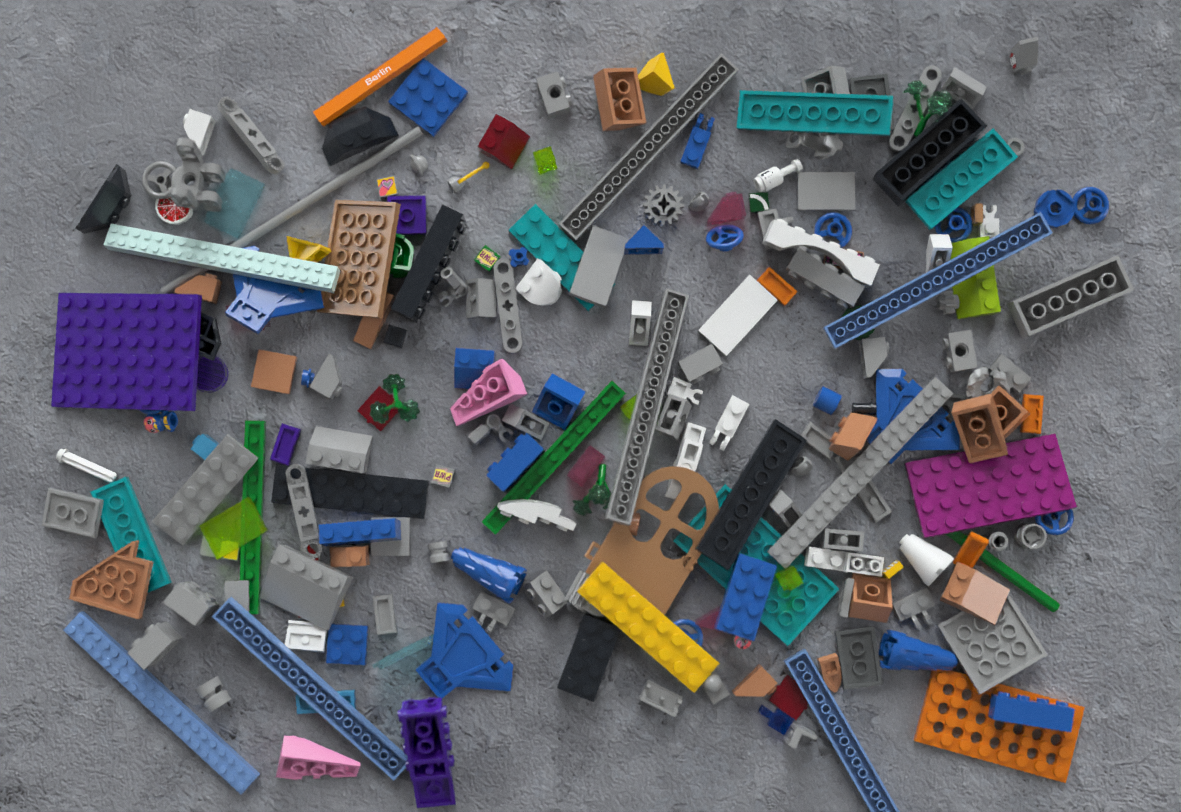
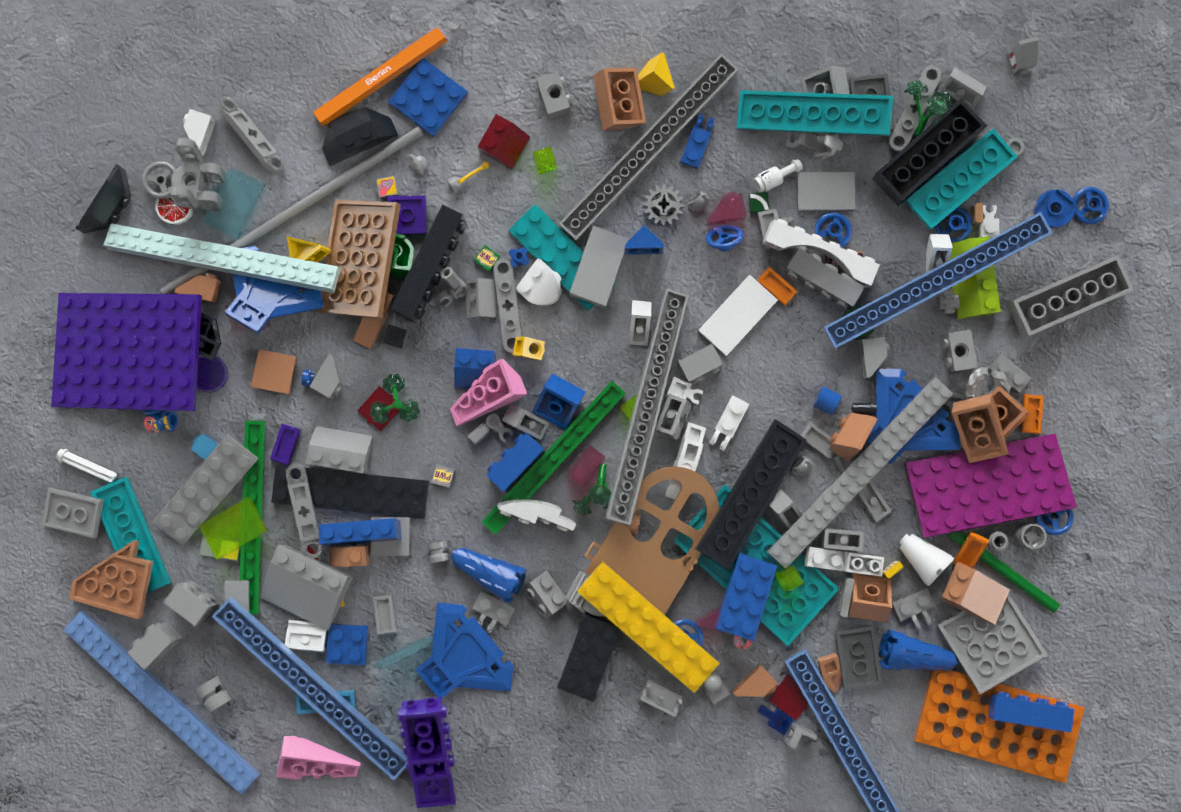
(522, 345): none -> yellow brick

